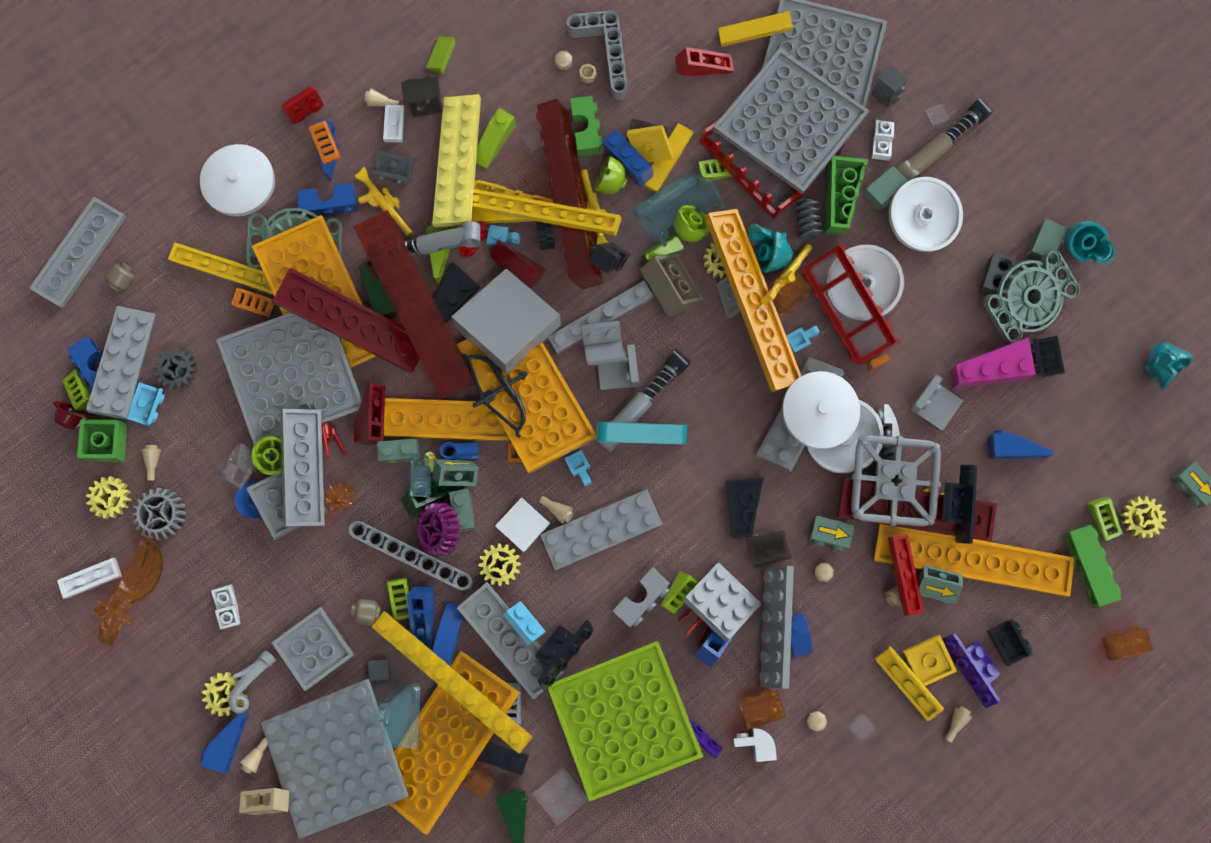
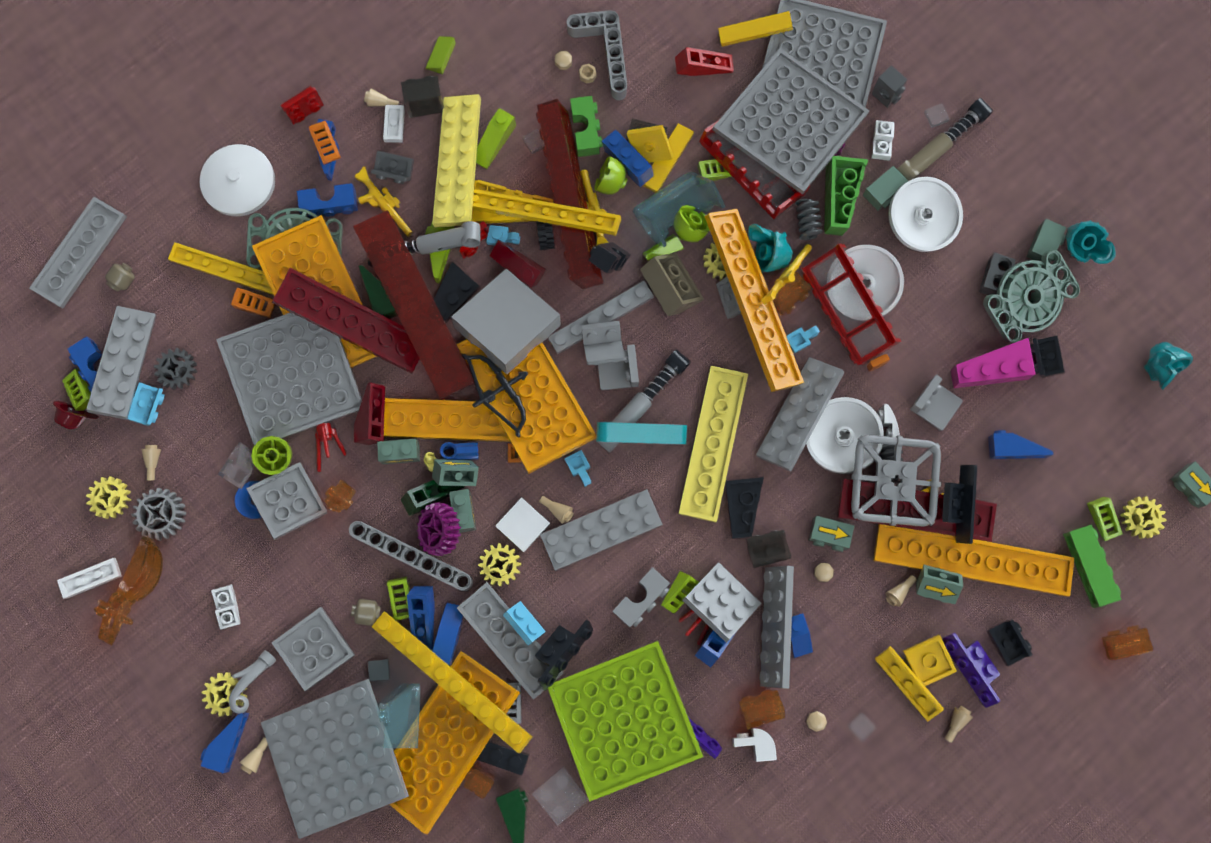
(102, 441): bright green brick -> none
(264, 801): tan brick -> none
(302, 468): light grey plate -> none
(420, 476): clear light blue hinge -> none
(713, 444): none -> light yellow plate
(820, 410): white dish -> none
(905, 575): red plate -> none

